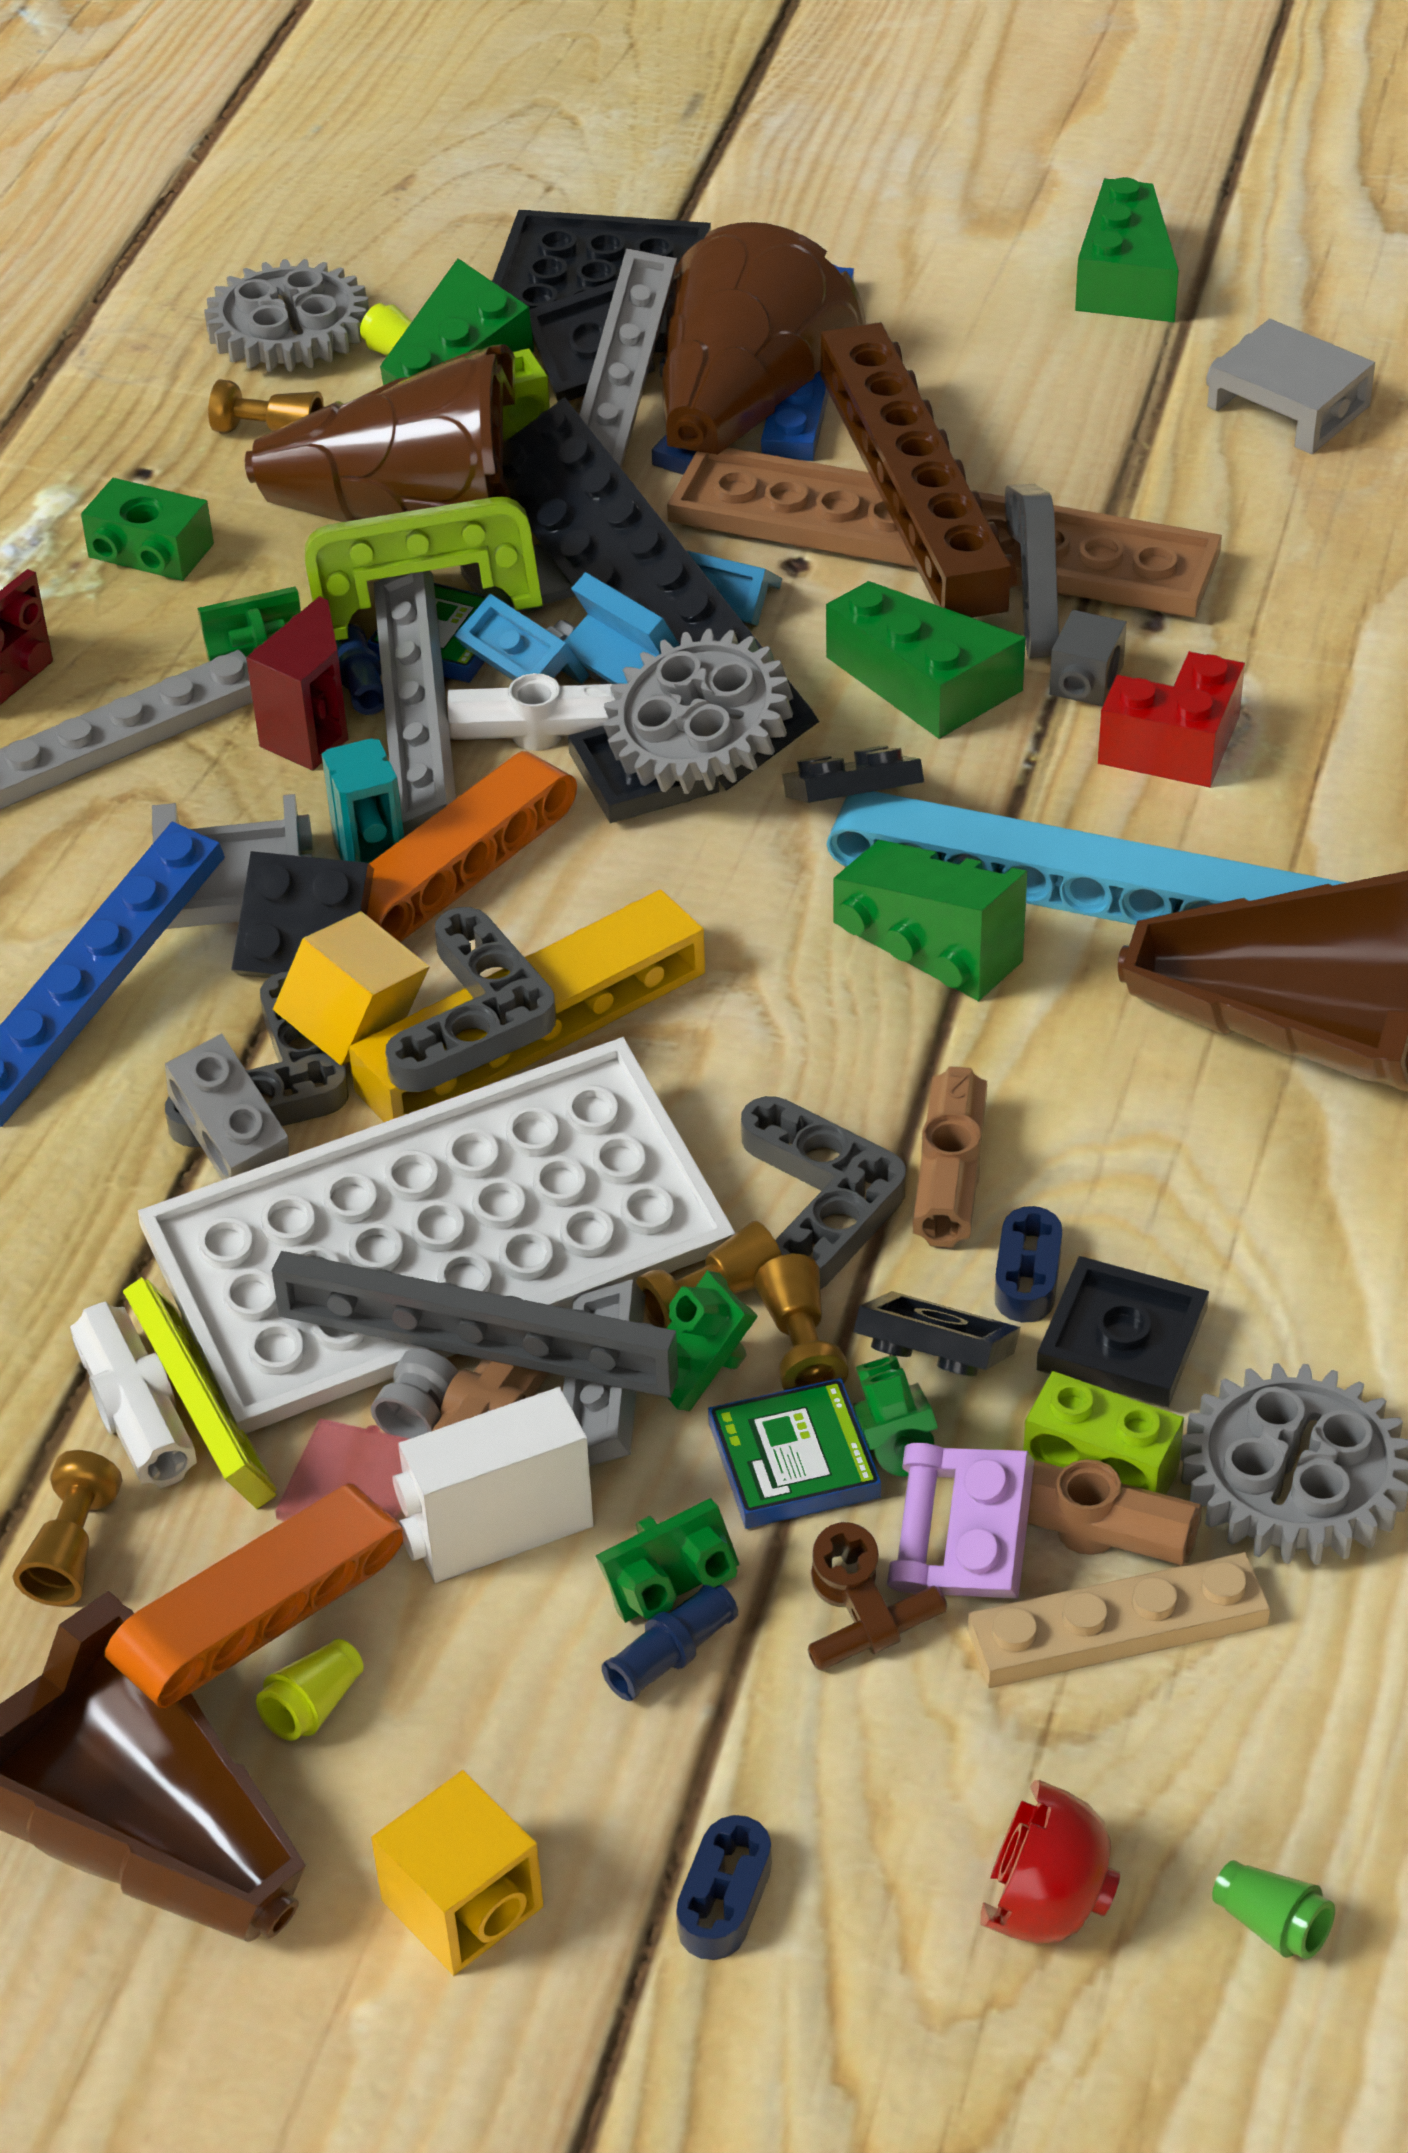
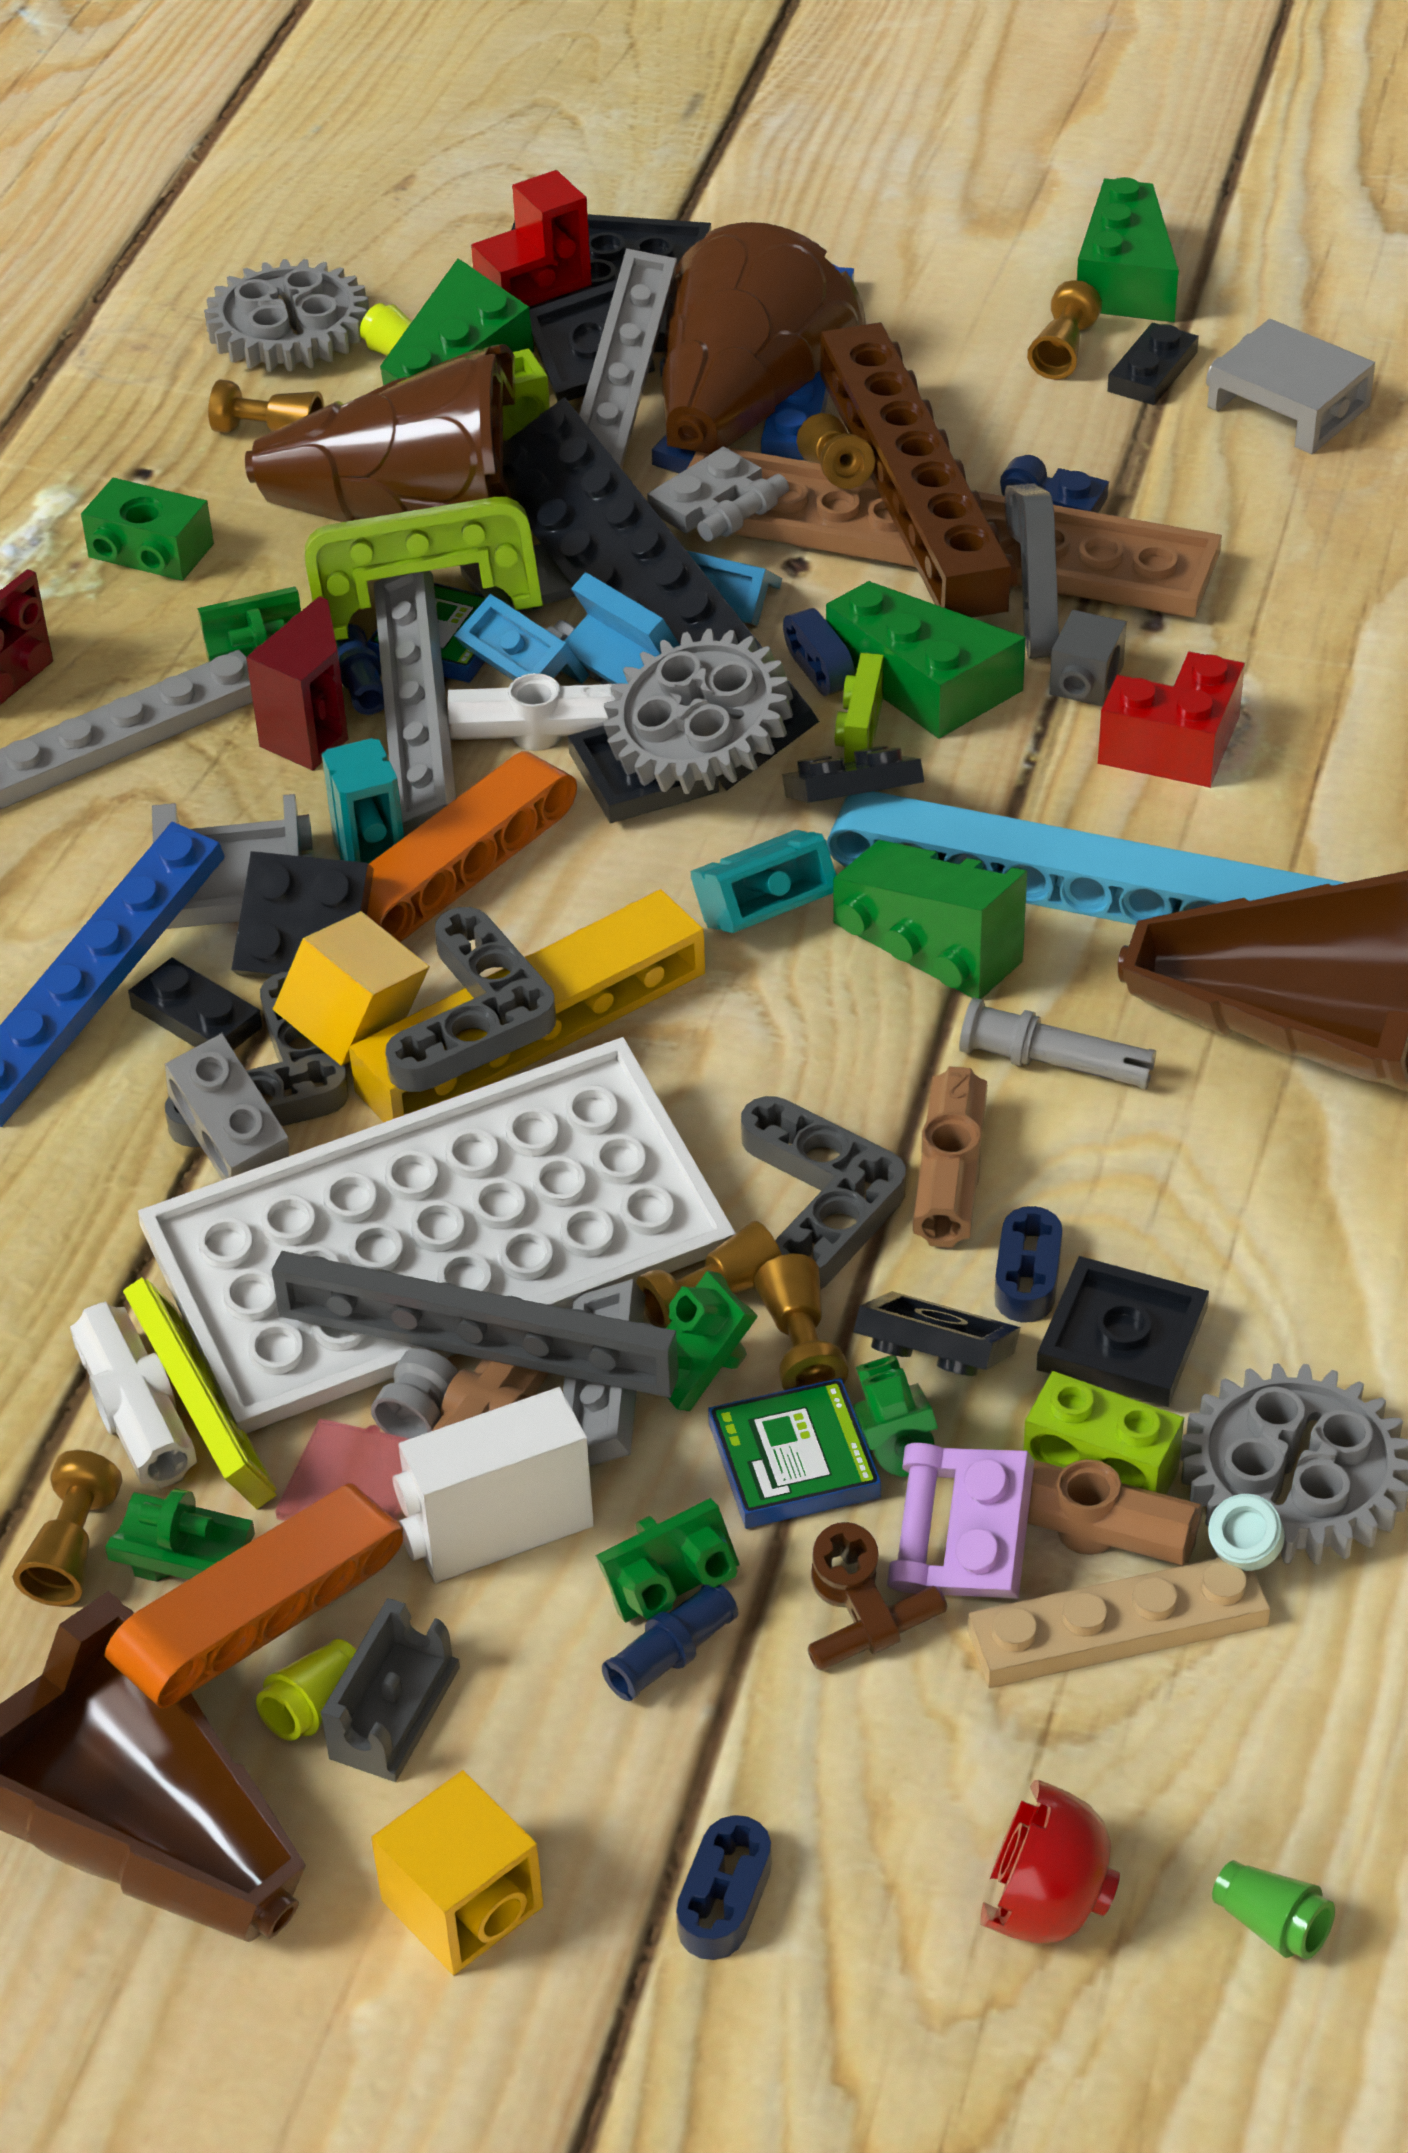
(175, 1536): none -> green hips
(193, 1006): none -> black plate
(388, 1693): none -> dark grey hinge
(546, 249): none -> red brick
(716, 495): none -> light grey plate
(764, 881): none -> teal brick
(818, 650): none -> dark blue beam
(843, 457): none -> pearl gold piece
(863, 701): none -> lime plate
(1027, 1039): none -> light grey pin
(1056, 348): none -> pearl gold piece
(1066, 487): none -> dark blue plate
(1153, 363): none -> black plate
(1246, 1532): none -> light aqua tile

